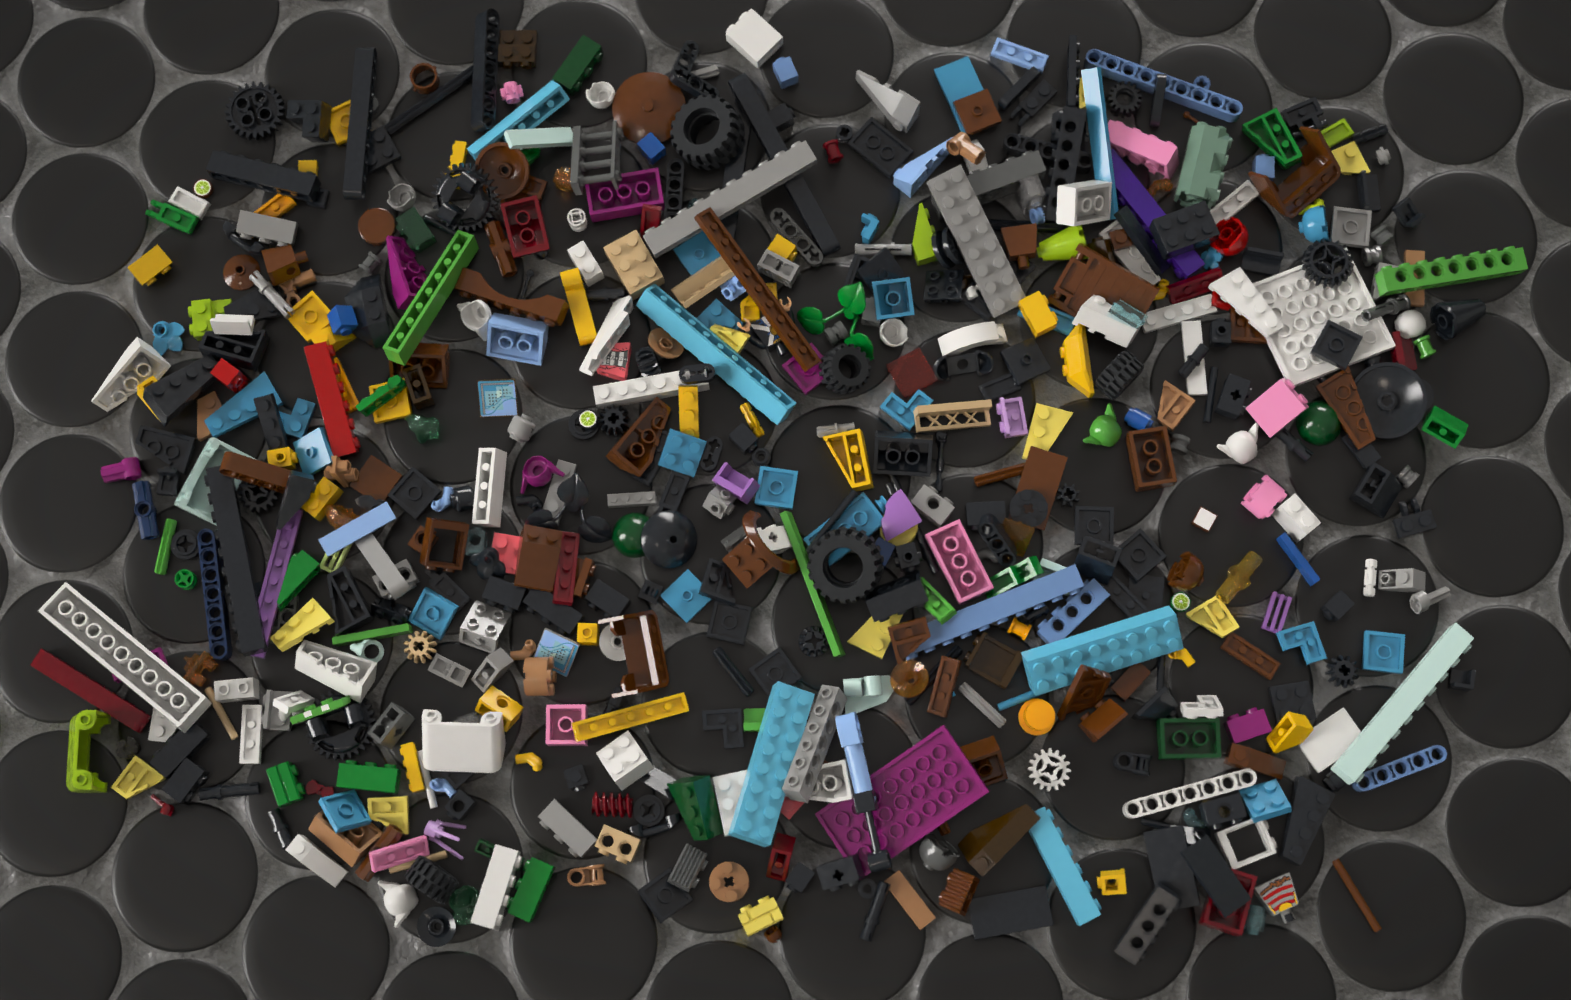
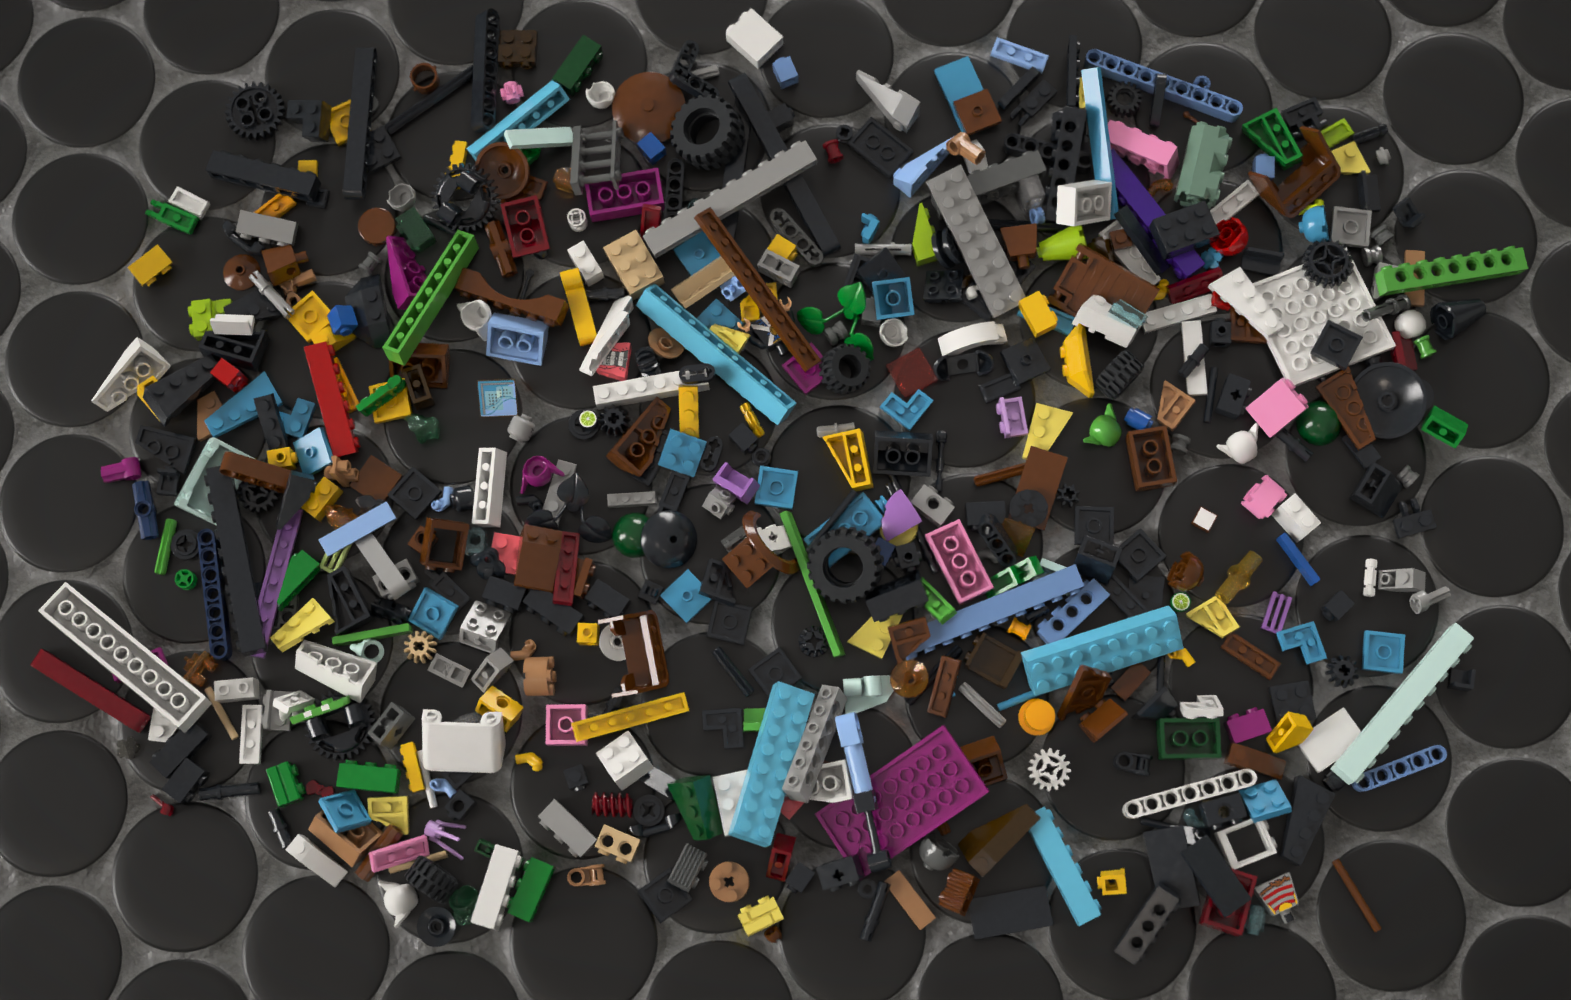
(80, 731): lime windscreen -> none
(136, 778): light yellow wing -> none
(169, 339): dark azure plate -> none
(203, 188): tile -> none
(560, 648): piece -> none
(952, 409): tan fence -> none

